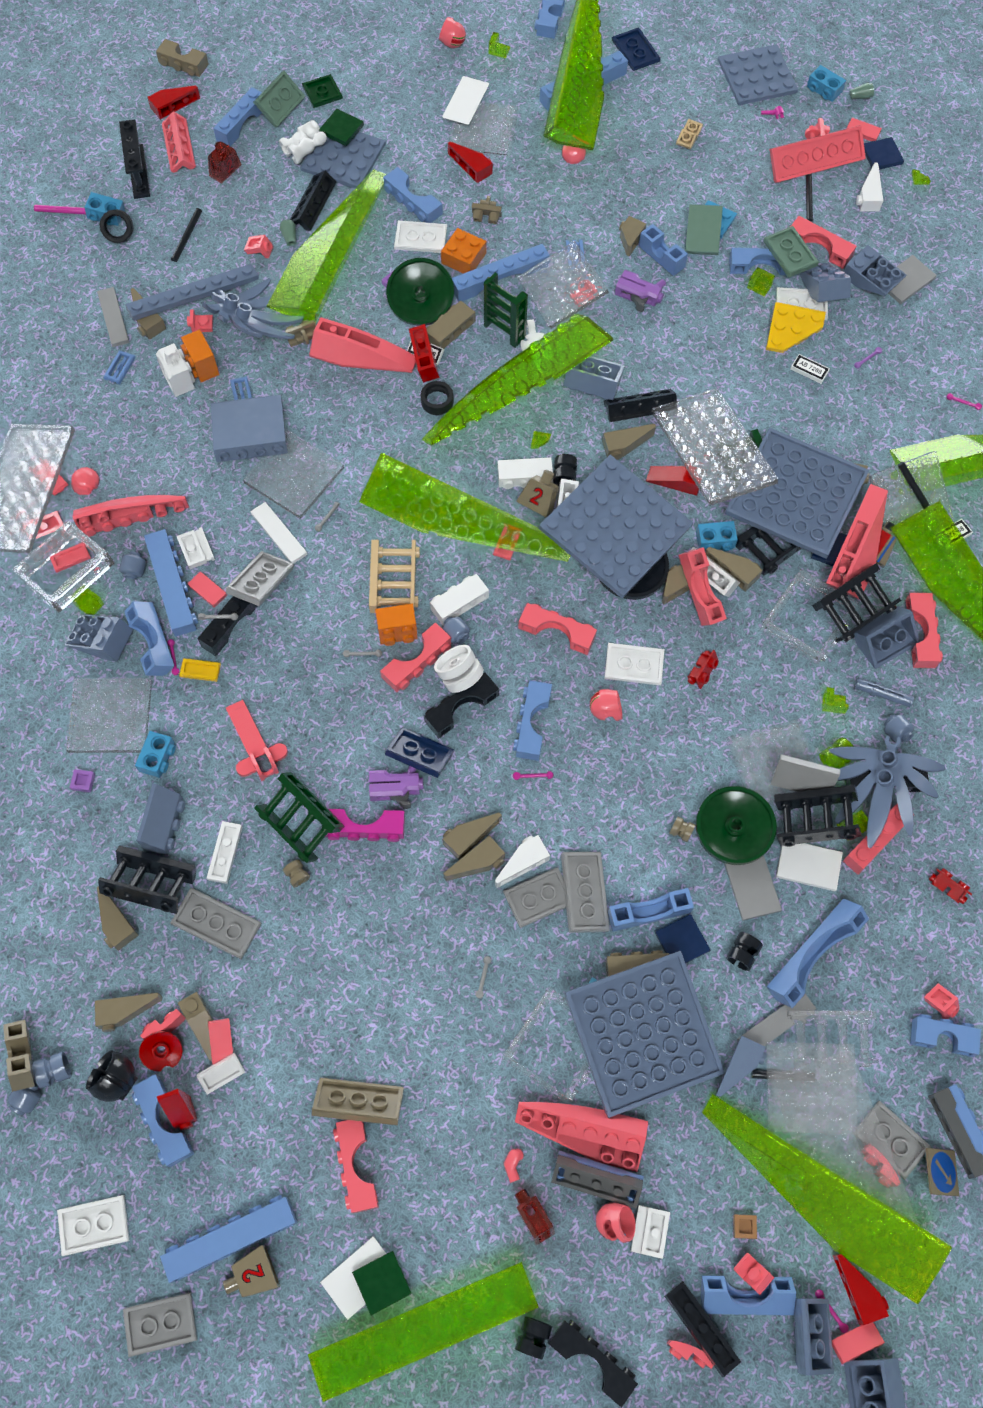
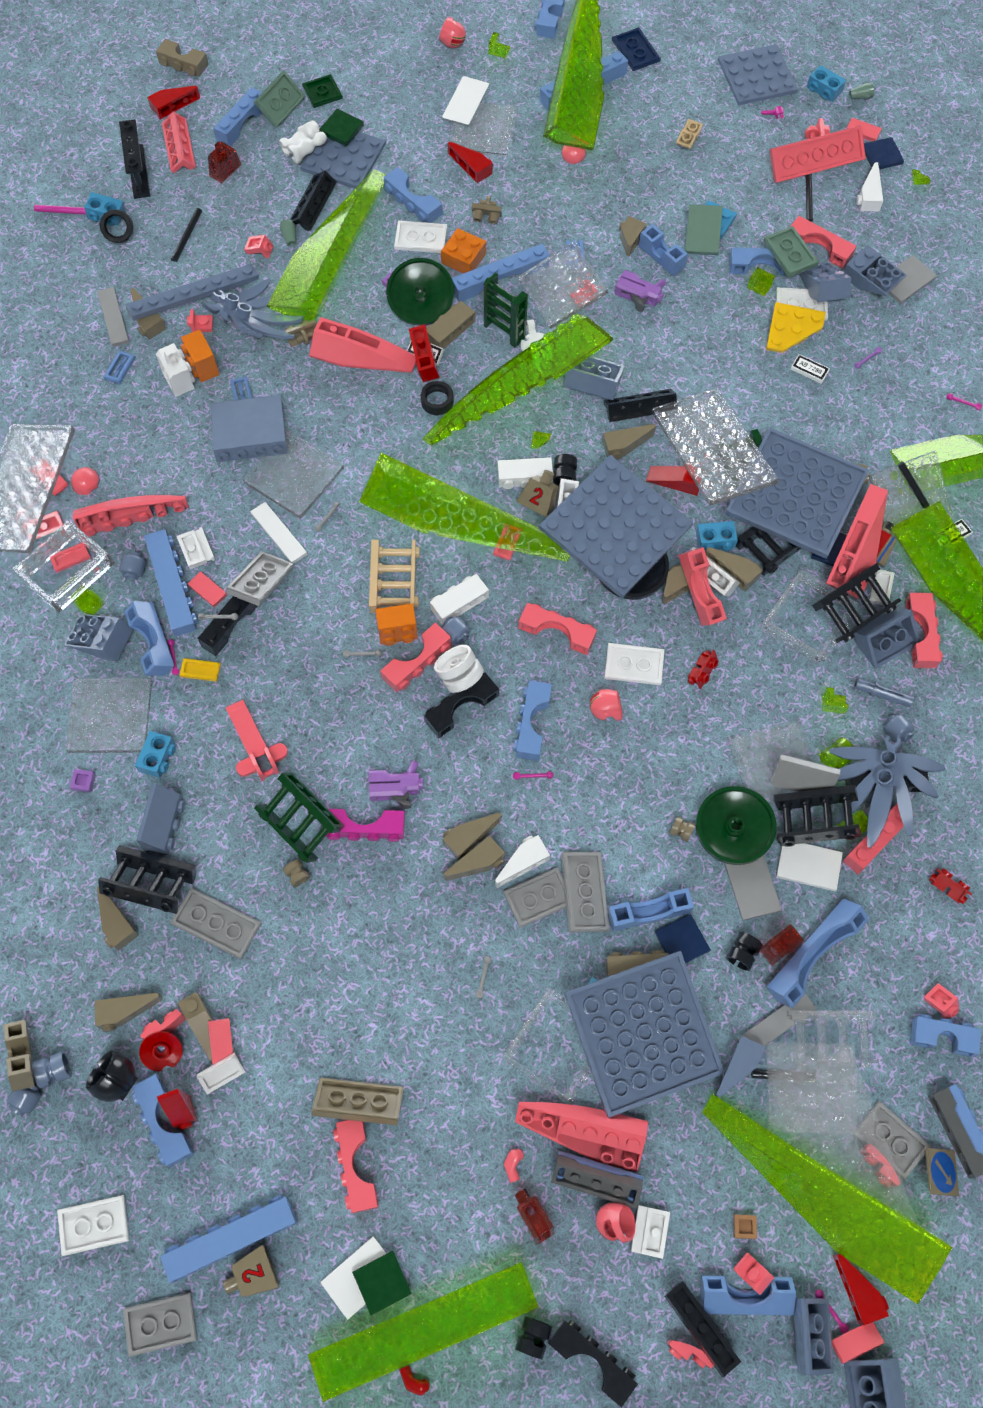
(224, 852): white plate -> none
(412, 1384): none -> red arm
(419, 752): dark blue tile -> none
(783, 944): none -> clear red torso
(885, 580): none -> white tile

